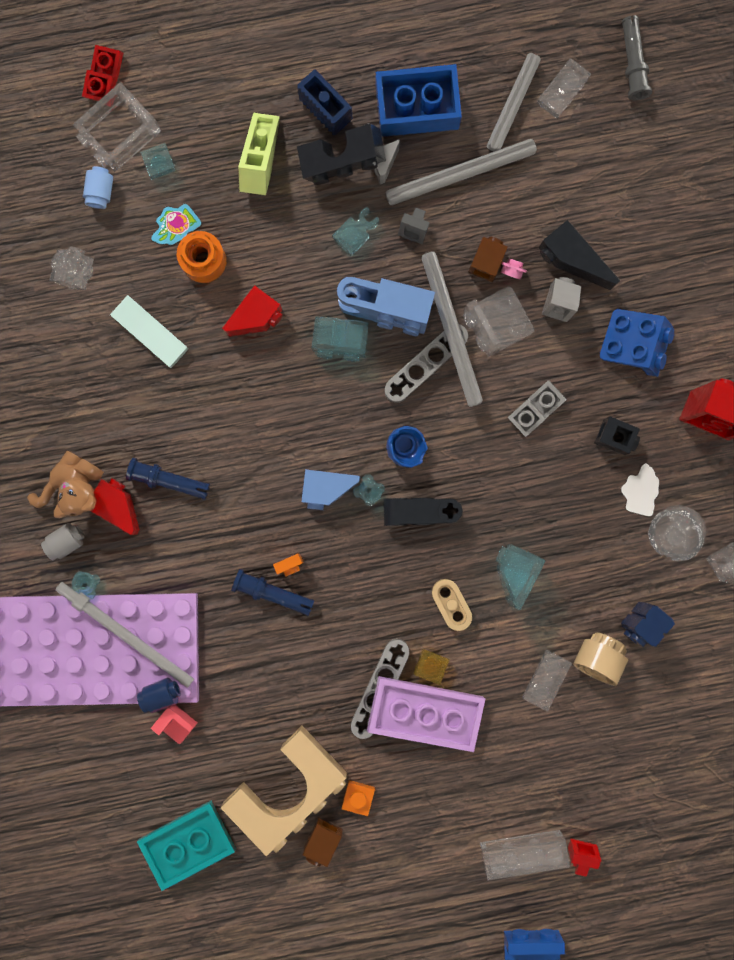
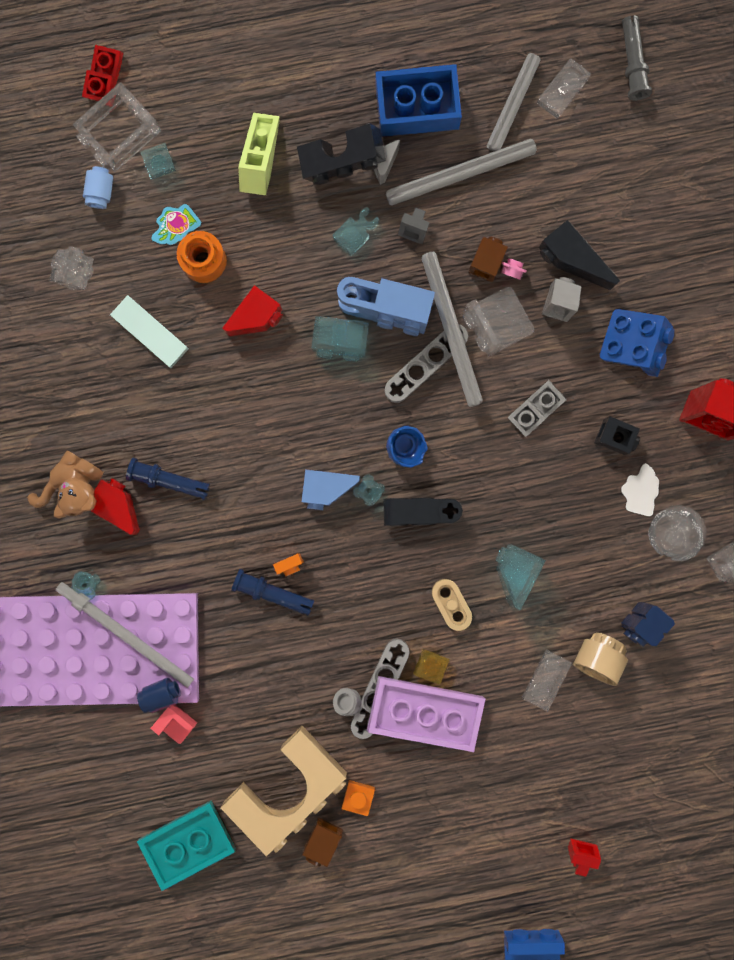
(62, 541): light grey brick -> none
(324, 102): dark blue brick -> none
(347, 702): none -> light grey tile
(524, 855): clear brick -> none

